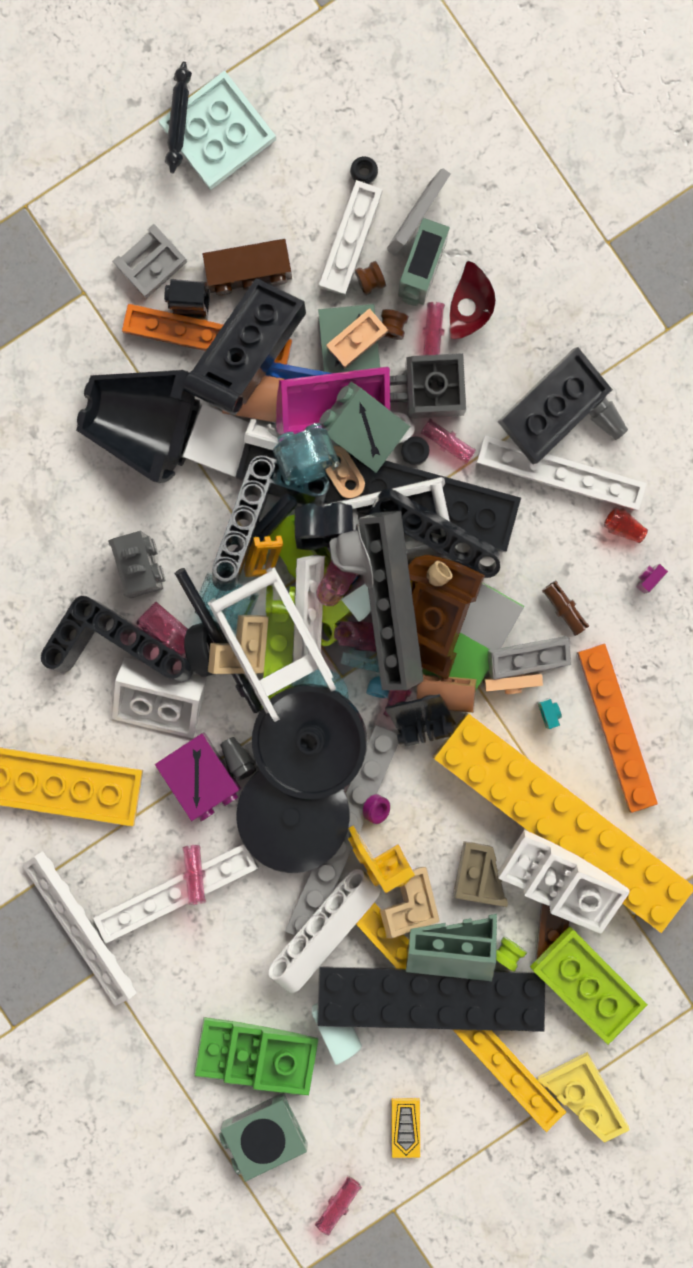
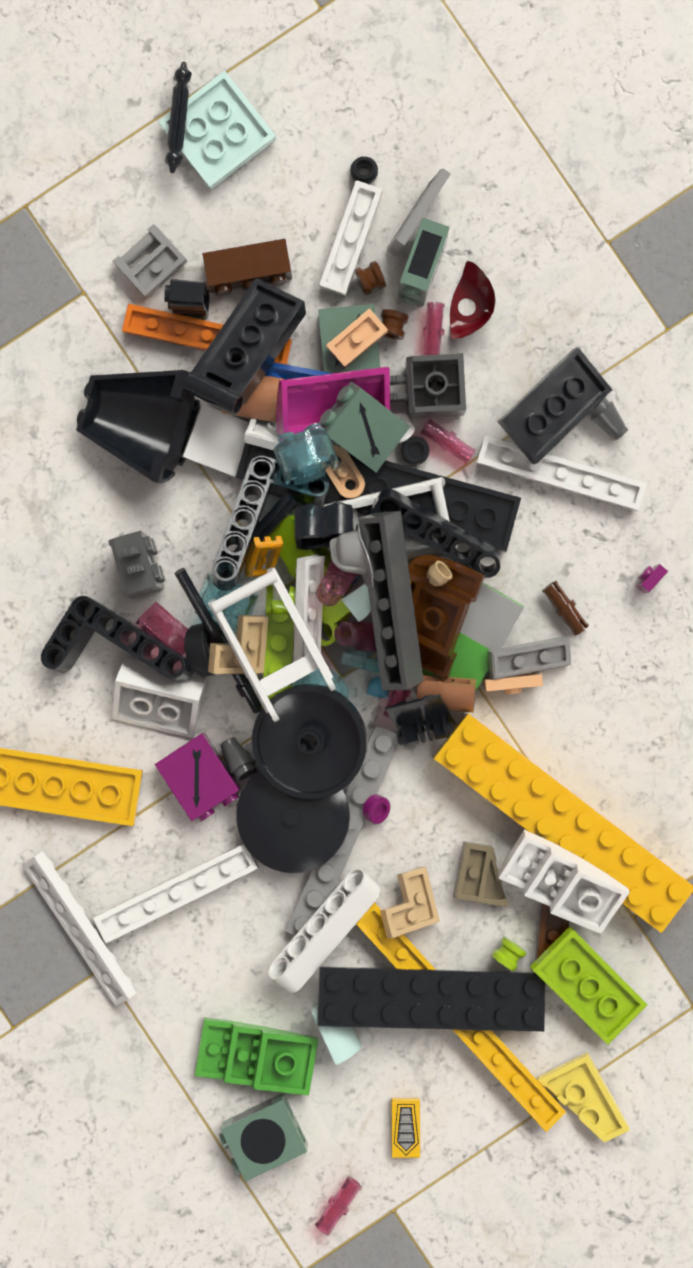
(194, 874): clear pink pin -> none
(388, 869): yellow bracket -> none
(454, 949): sand green wedge -> none
(550, 713): teal plate -> none
(617, 728): orange plate -> none
(625, 525): clear red cone -> none

